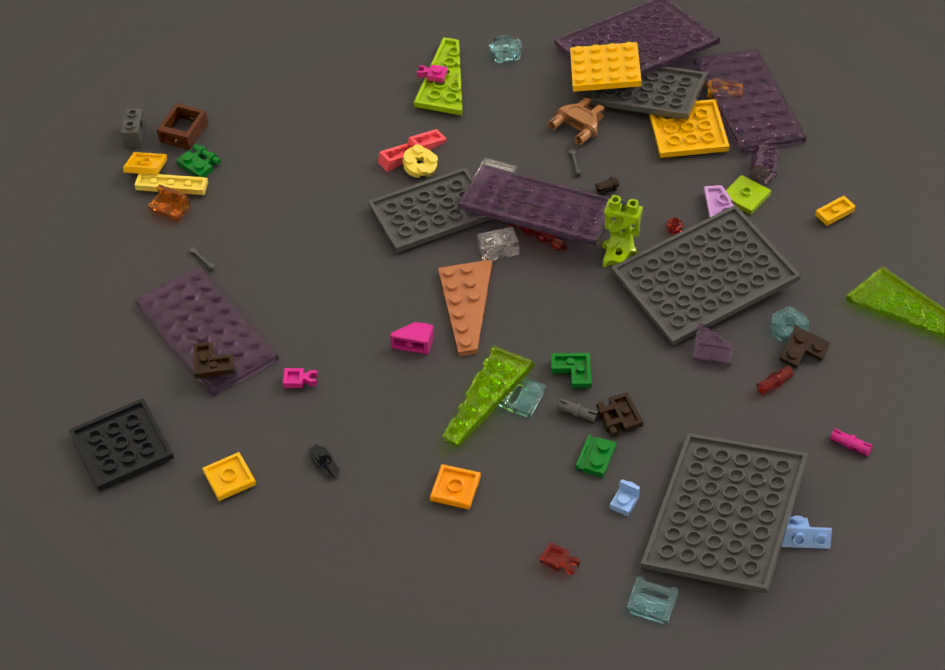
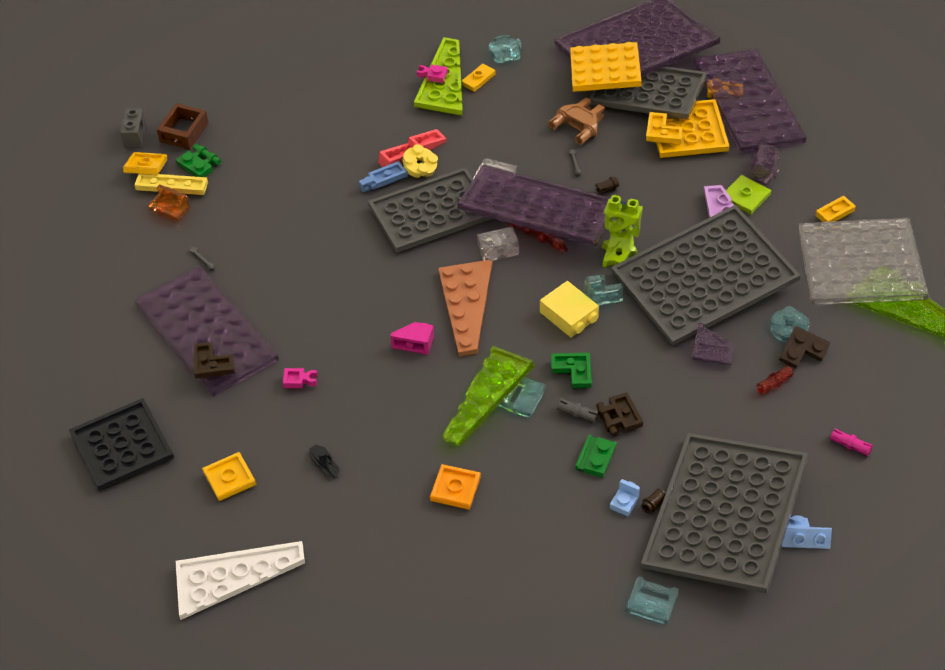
(220, 576): none -> white wing
(383, 177): none -> medium blue hinge
(478, 77): none -> yellow plate
(557, 557): clear red plate -> none
(569, 309): none -> light yellow brick
(602, 294): none -> clear light blue plate
(649, 504): none -> dark brown pin
(659, 132): none -> yellow plate
(675, 225): clear red plate -> none
(862, 261): none -> clear plate

